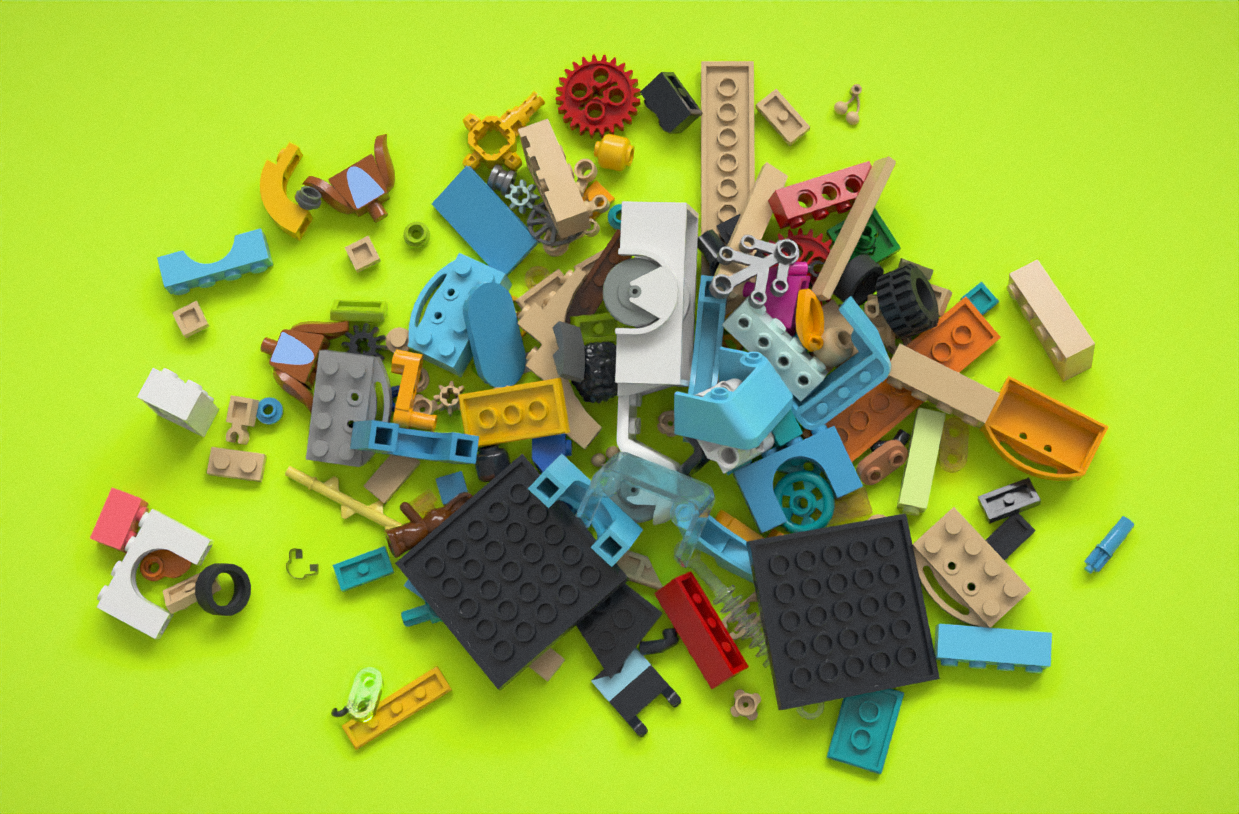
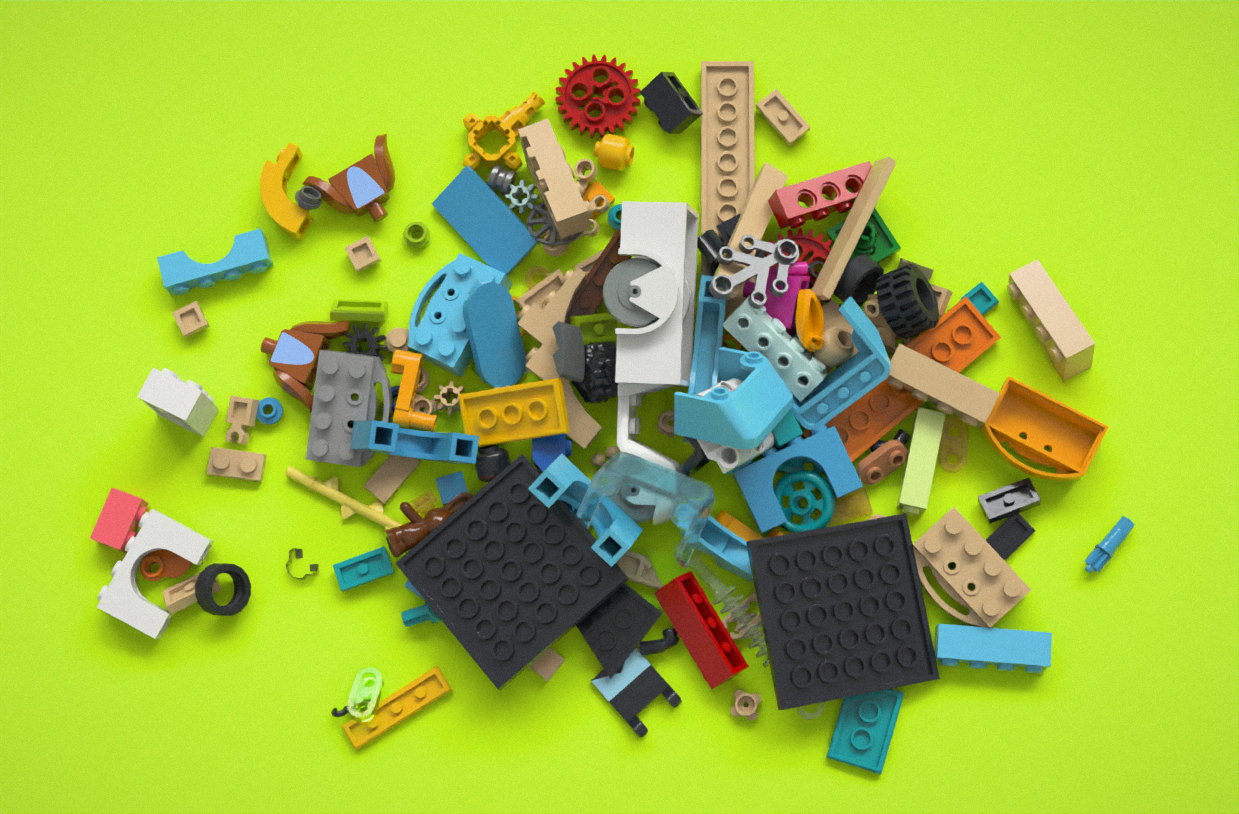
(841, 107): tan piece -> none

